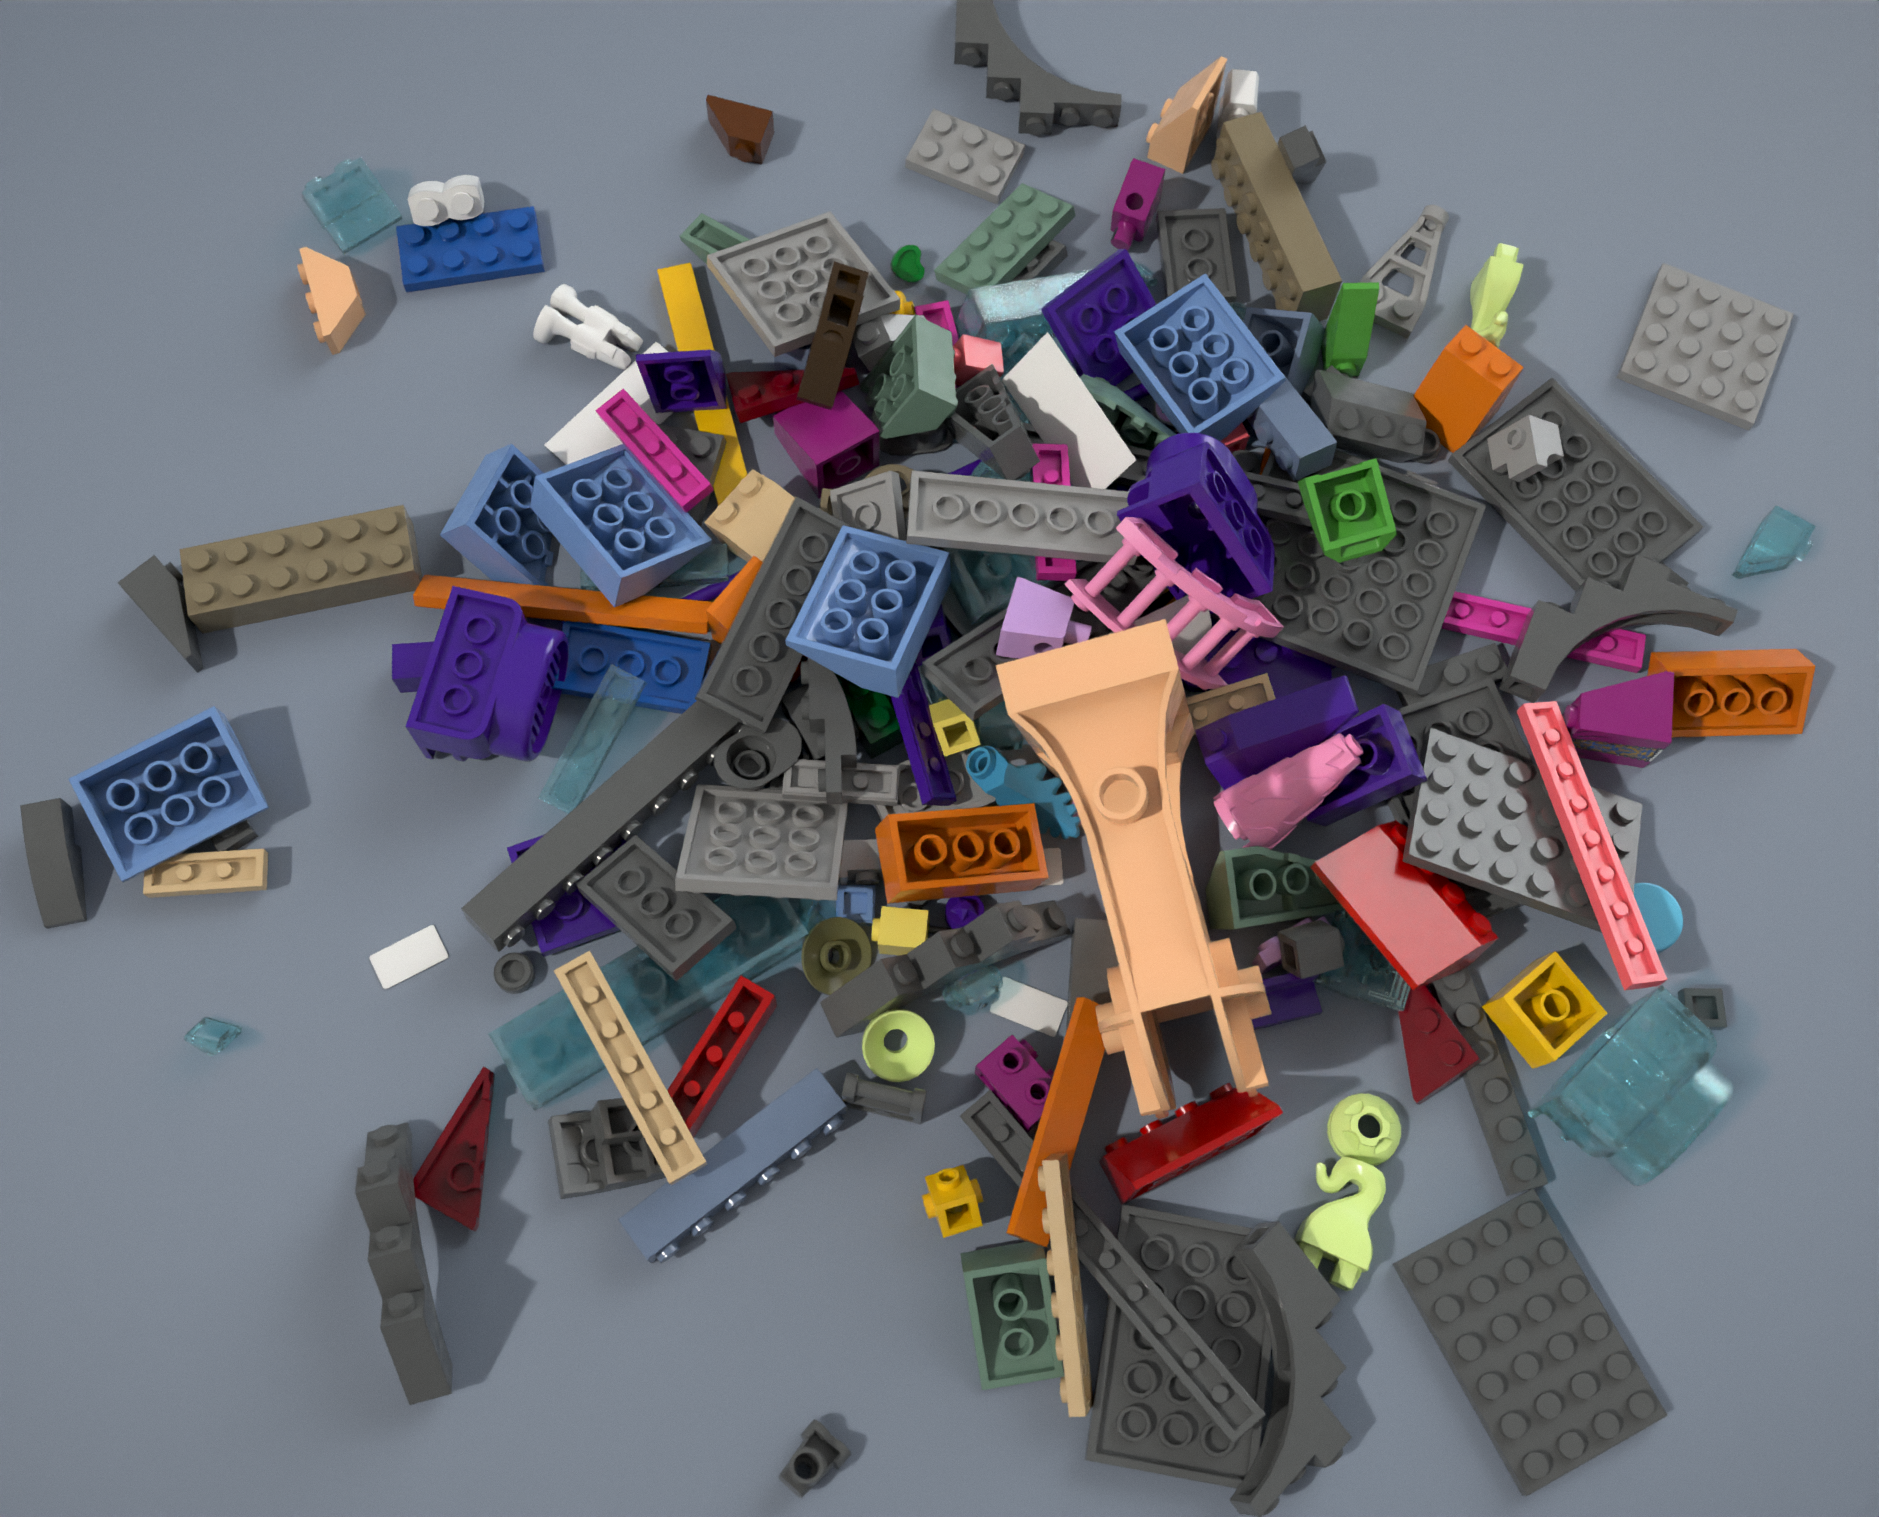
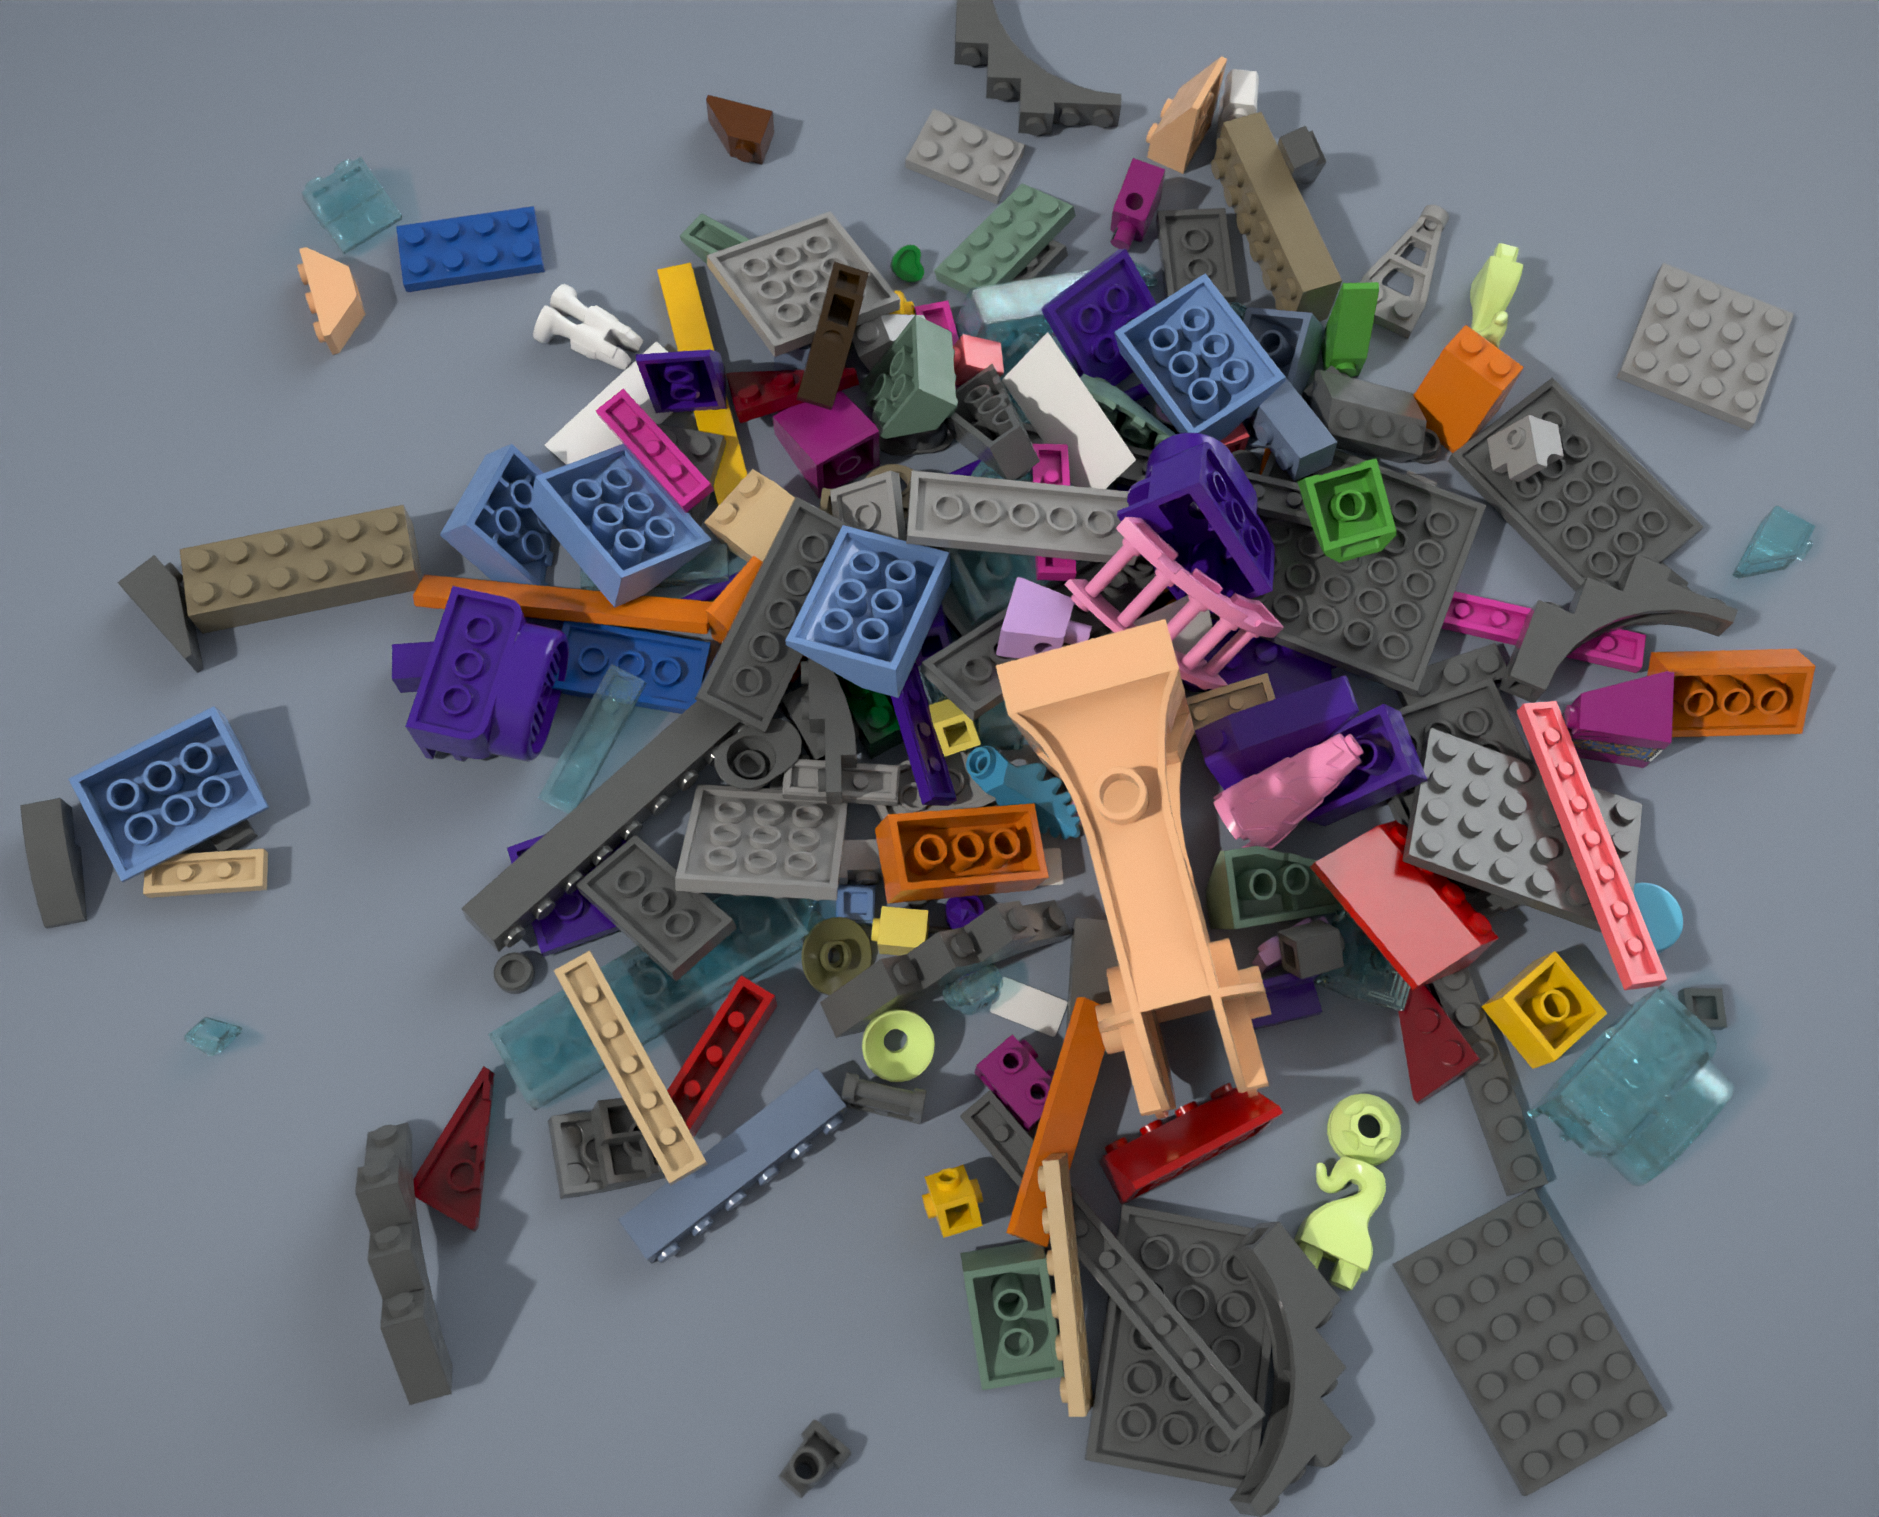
(408, 957): white sticker -> none
(437, 201): white brick -> none

